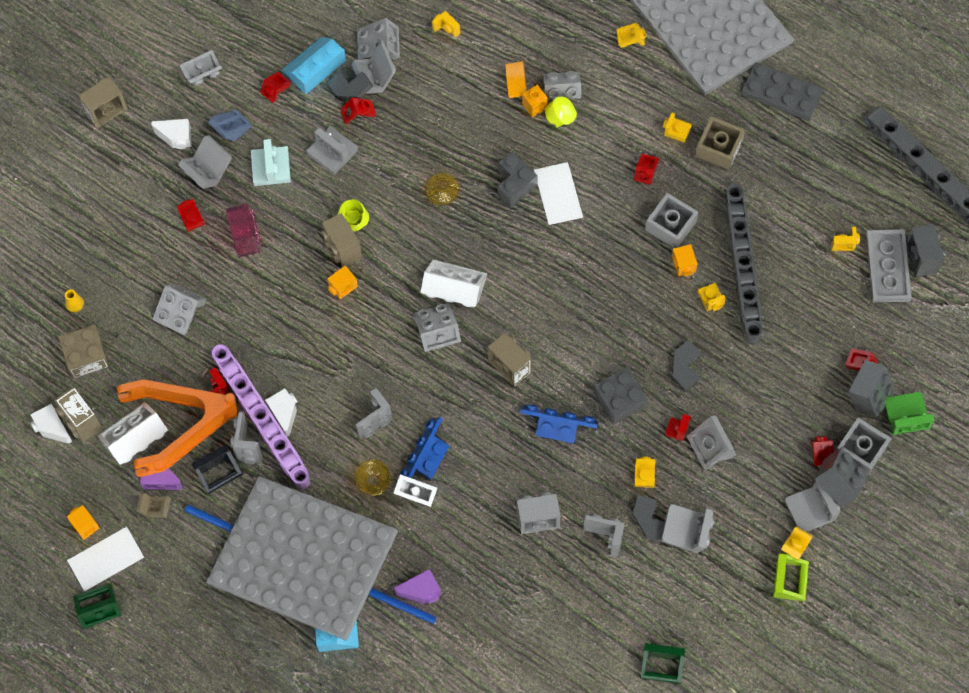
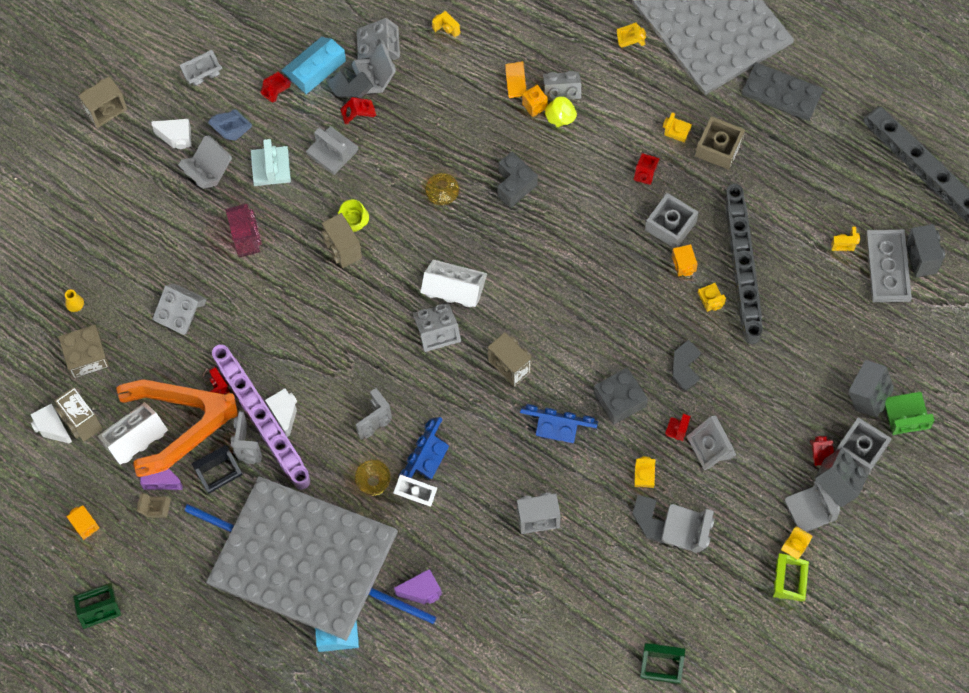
(105, 558): white sticker -> none
(190, 215): red bracket -> none
(342, 282): light orange brick -> none
(558, 193): white sticker -> none
(611, 528): light grey bracket -> none
(857, 357): red bracket -> none

